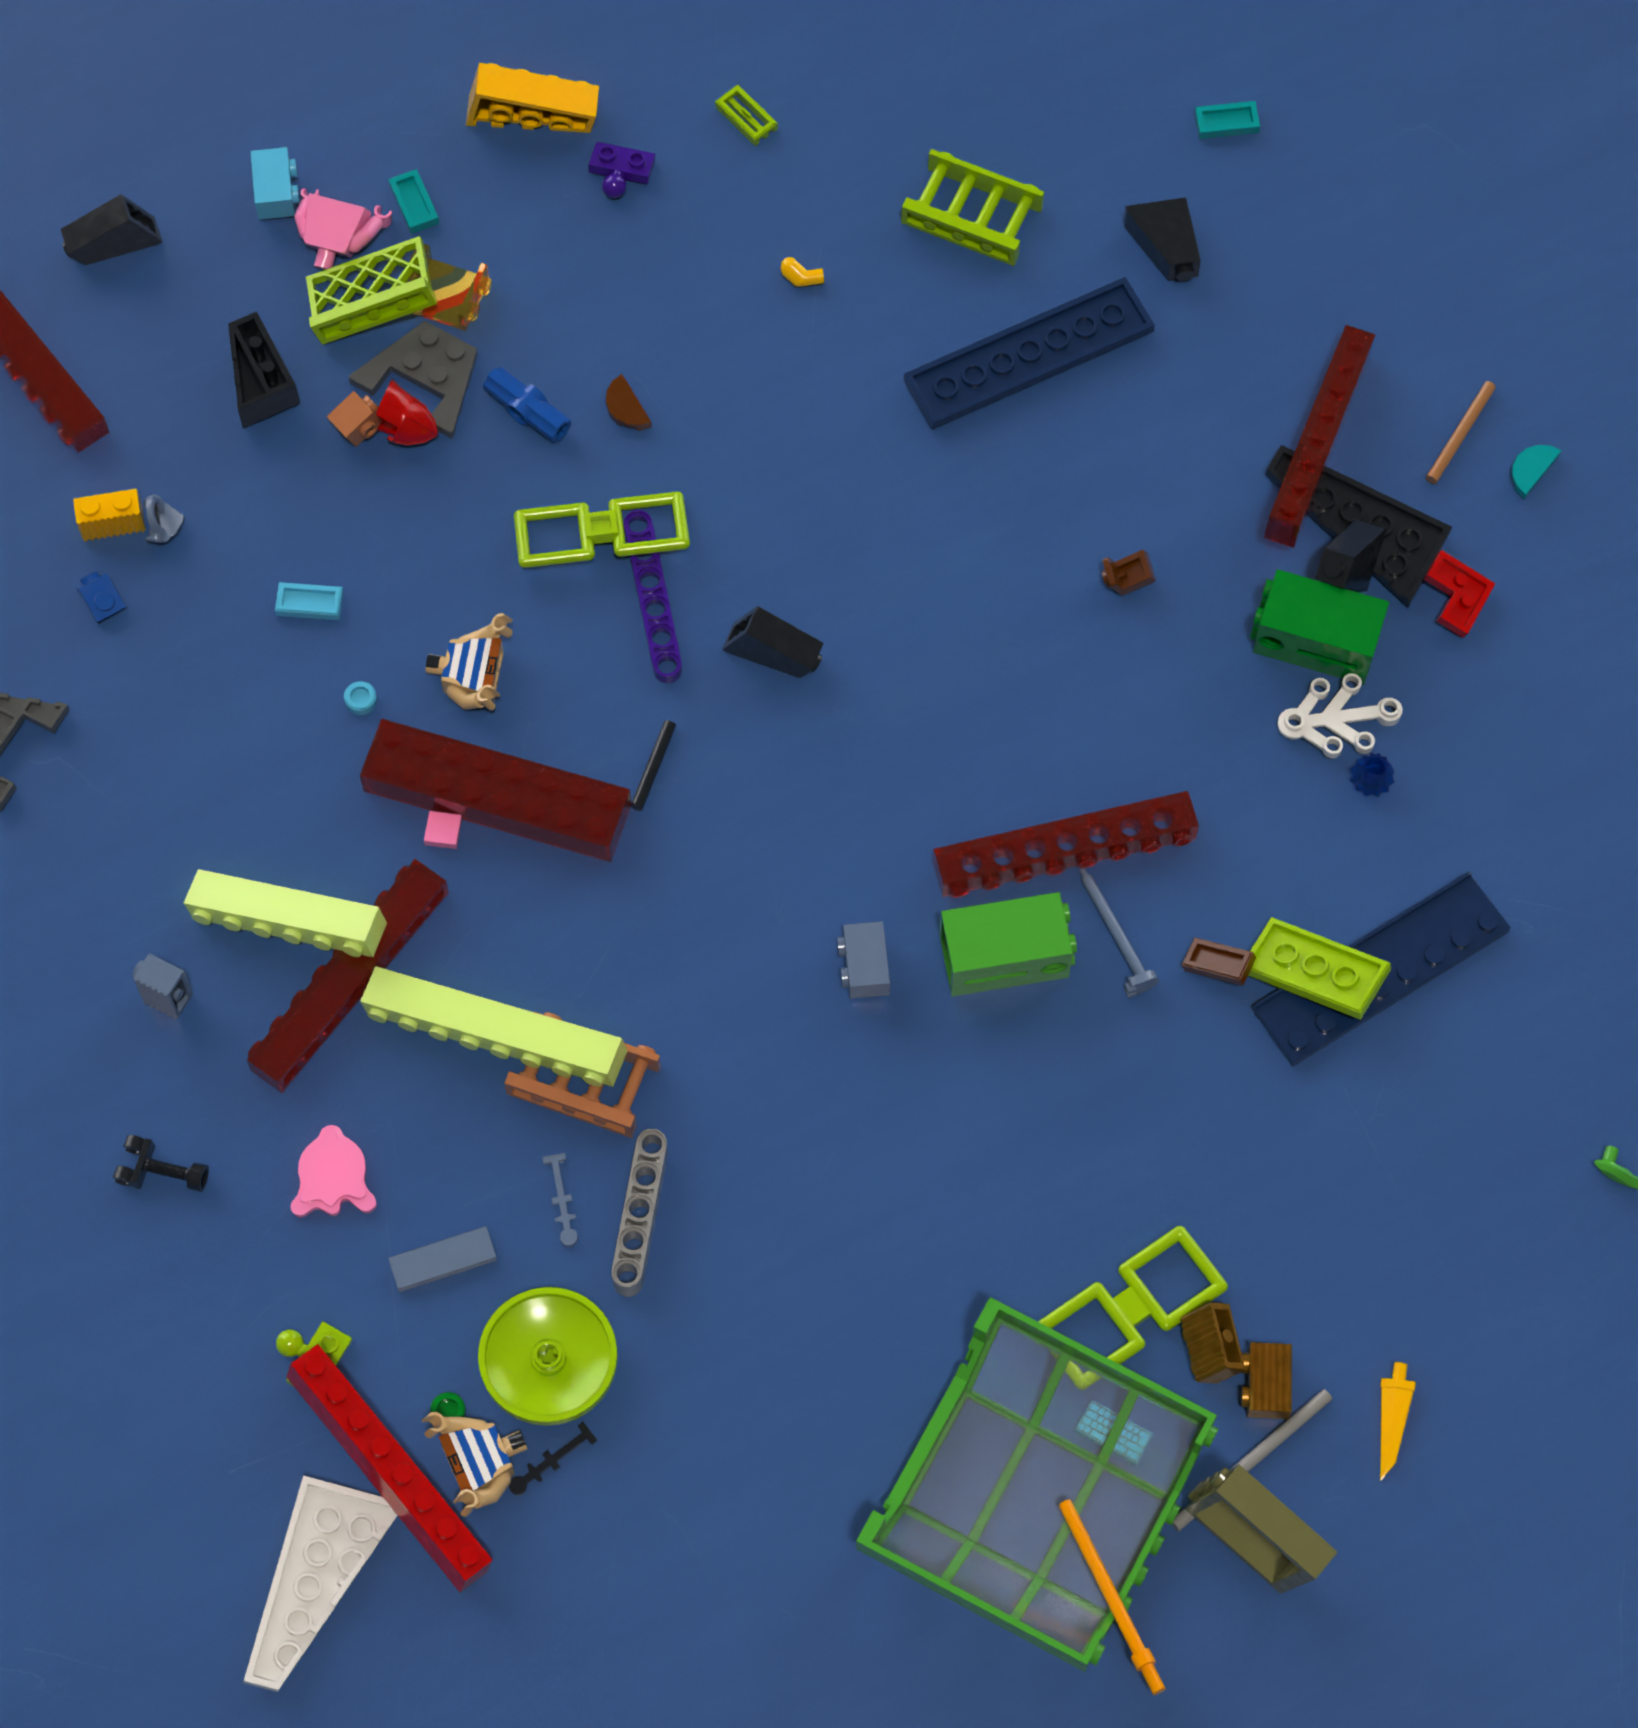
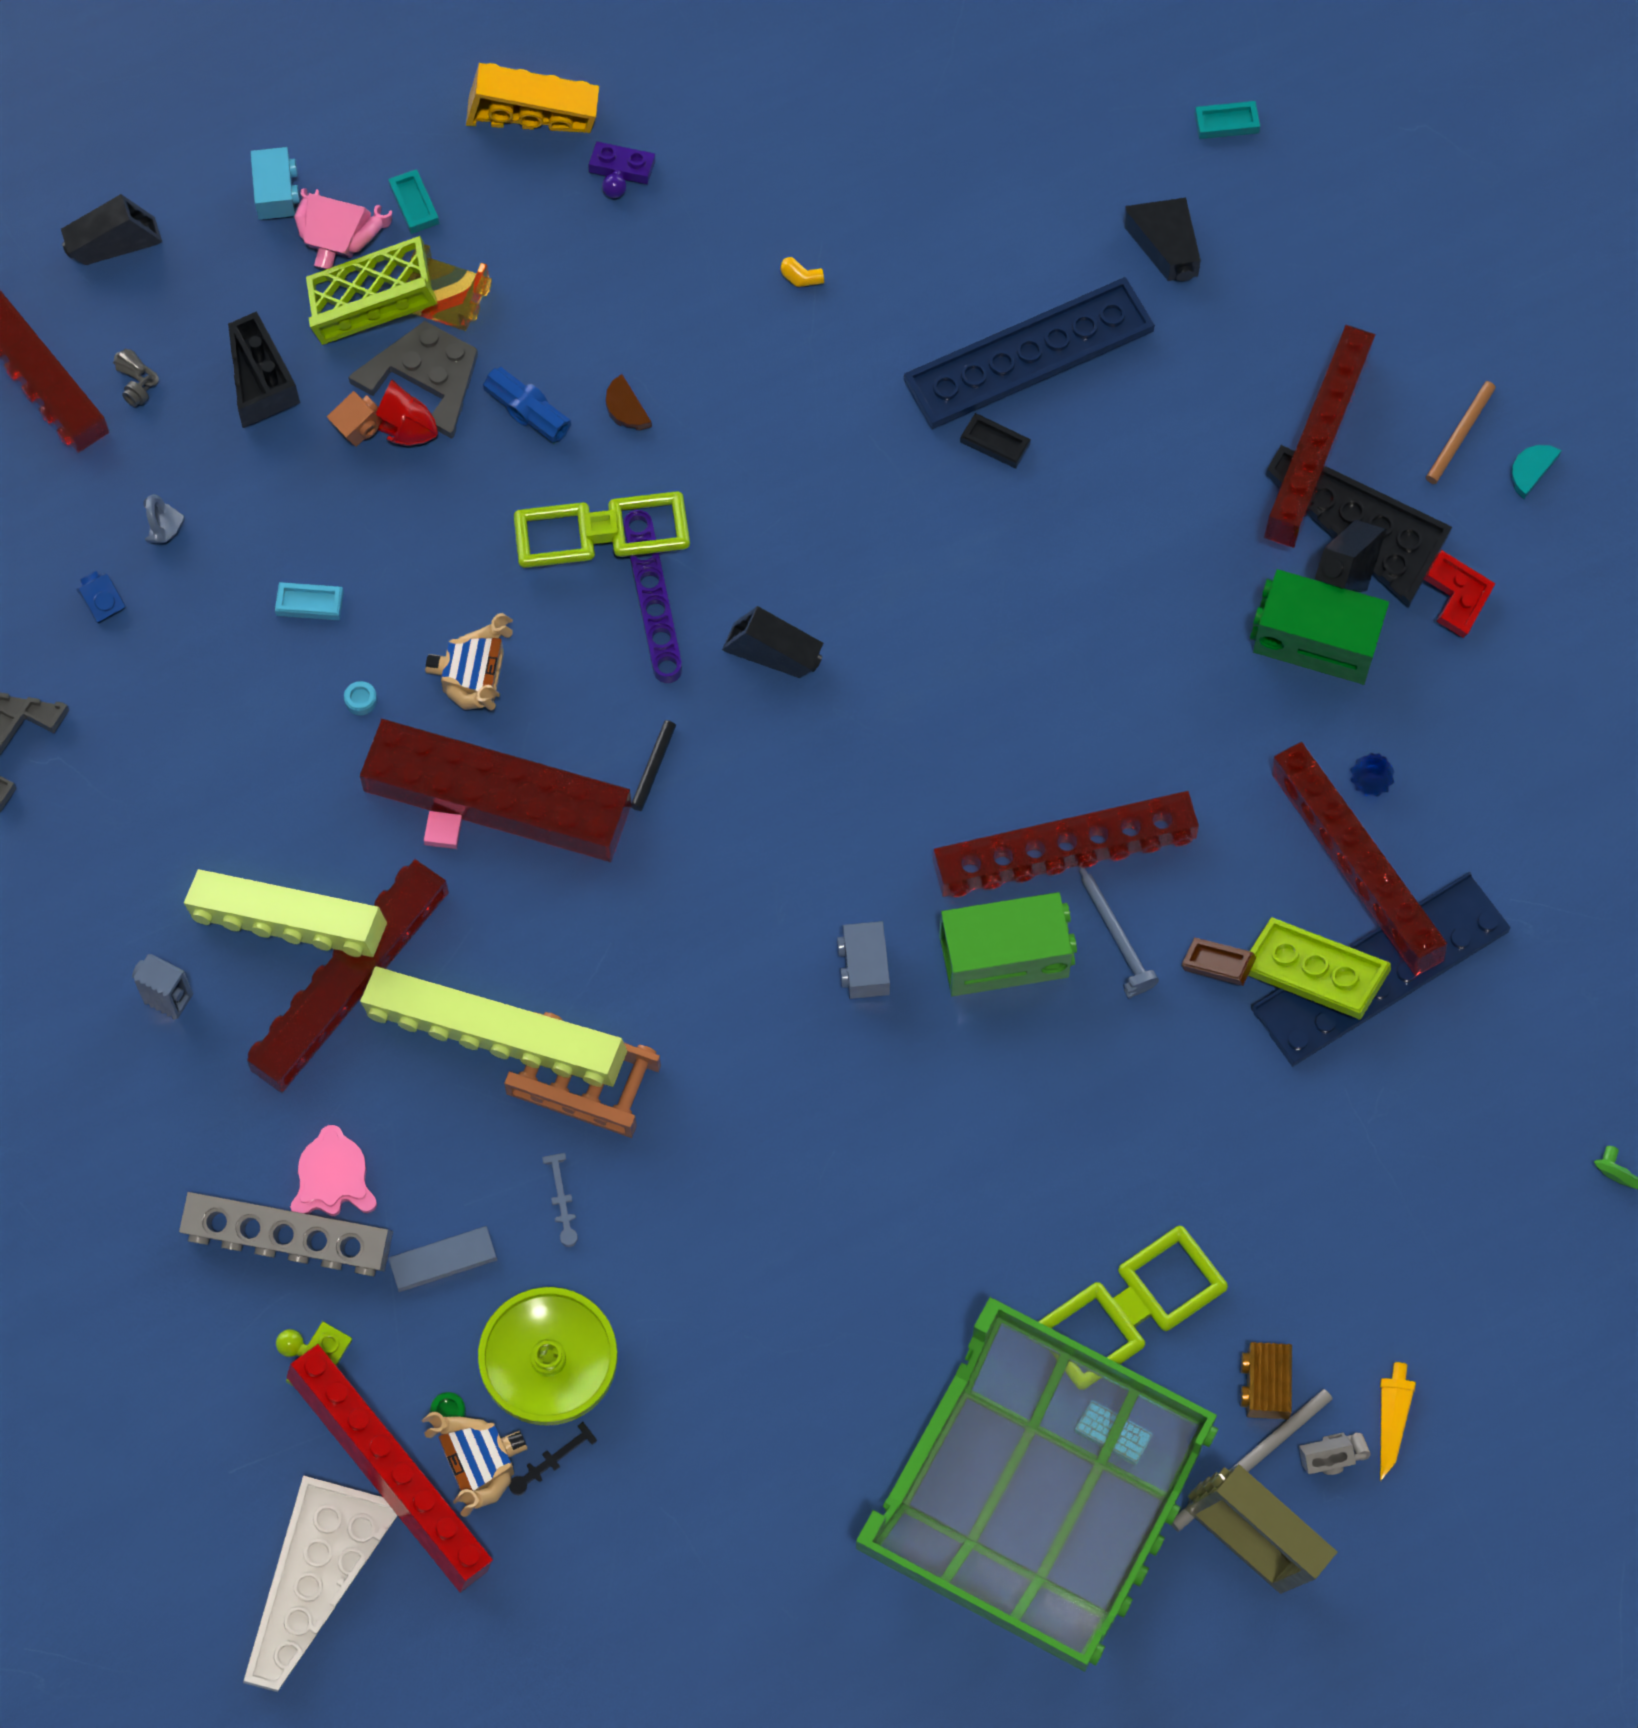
(109, 514): yellow brick -> none
(129, 363): none -> dark grey piece
(195, 1176): black bar -> none
(201, 1210): none -> light grey brick
(639, 1228): light grey beam -> none
(743, 127): lime tile -> none
(961, 231): lime fence -> none
(995, 440): none -> black tile
(1128, 573): reddish brown bracket -> none
(1142, 1657): light orange bar -> none
(1212, 1343): pearl gold brick -> none
(1333, 1453): none -> light grey piece
(1335, 718): white plant -> none
(1359, 859): none -> clear red brick

